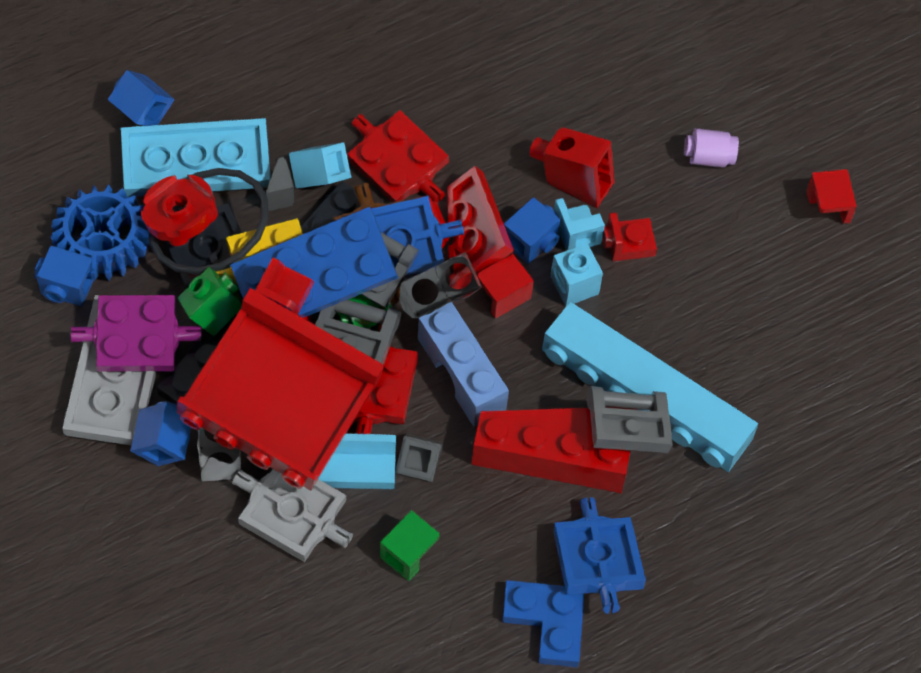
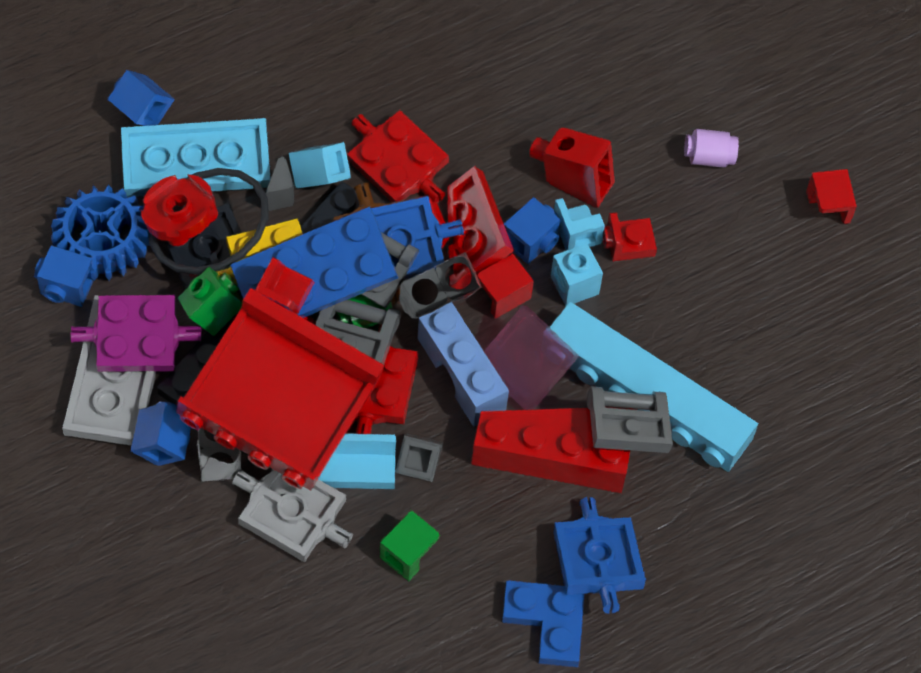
(529, 357): none -> clear pink tile

